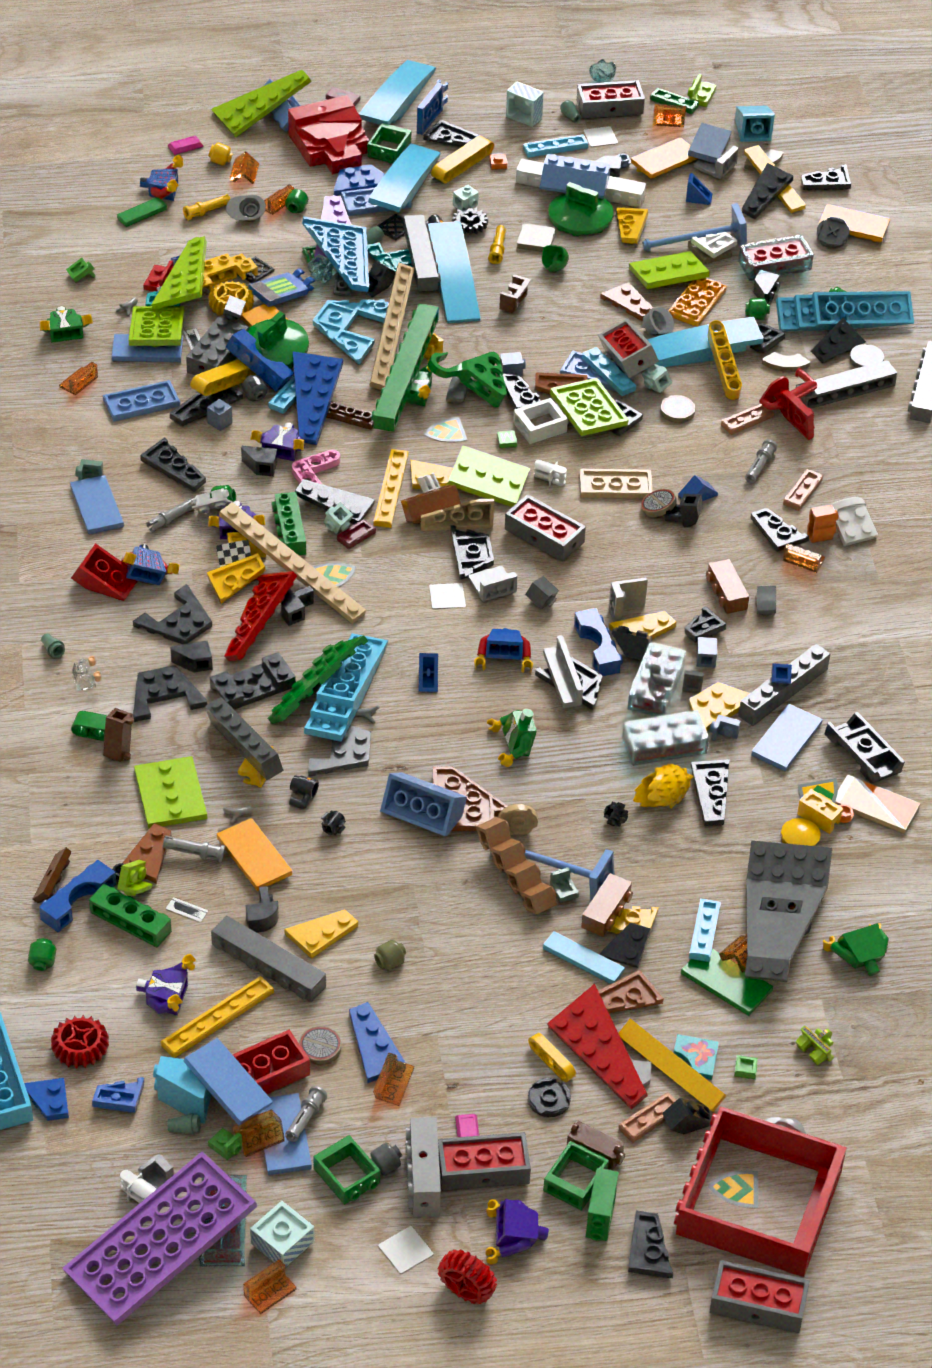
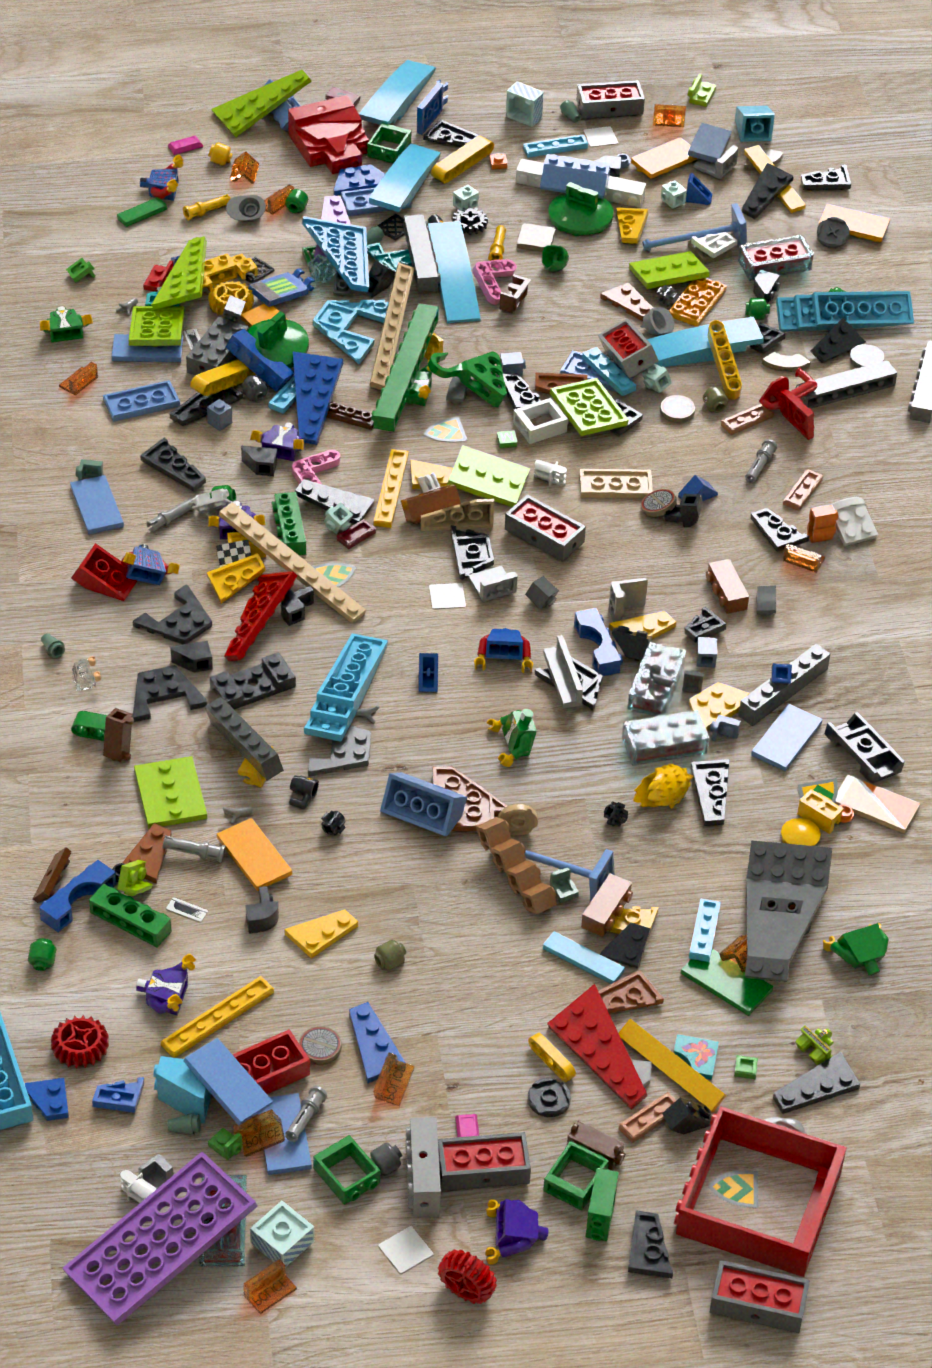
(268, 959): brick -> none
(320, 671): green wing -> none
(484, 272): none -> bright pink beam
(602, 71): clear light blue hair -> none
(666, 295): none -> dark grey gear
(668, 98): green tile -> none
(673, 194): none -> light aqua brick
(715, 399): none -> olive head
(821, 1083): none -> wing

